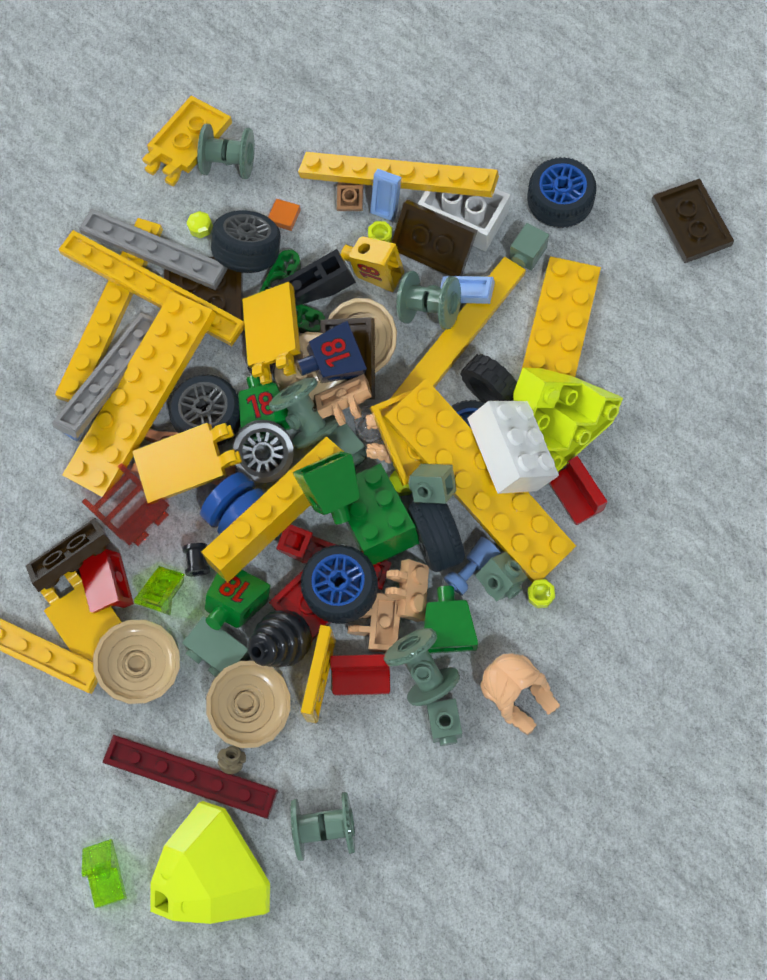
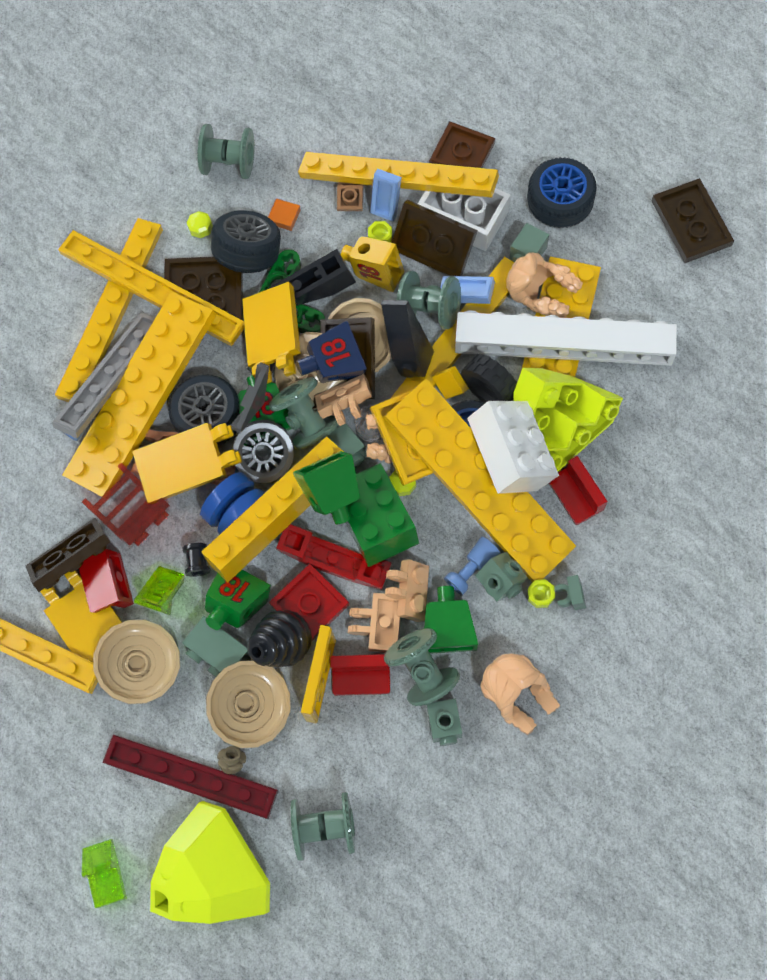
(153, 249): light grey tile -> none
(178, 139): yellow tile -> none
(253, 398): none -> dark grey tile
(326, 571): wheel -> none
(407, 341): none -> black slope
(432, 483): sand green brick -> none
(437, 535): black wheel -> none
(450, 382): none -> yellow tile
(462, 147): none -> reddish brown plate
(529, 274): none -> light nougat hair
(566, 338): none -> white brick
(574, 591): none -> sand green tile

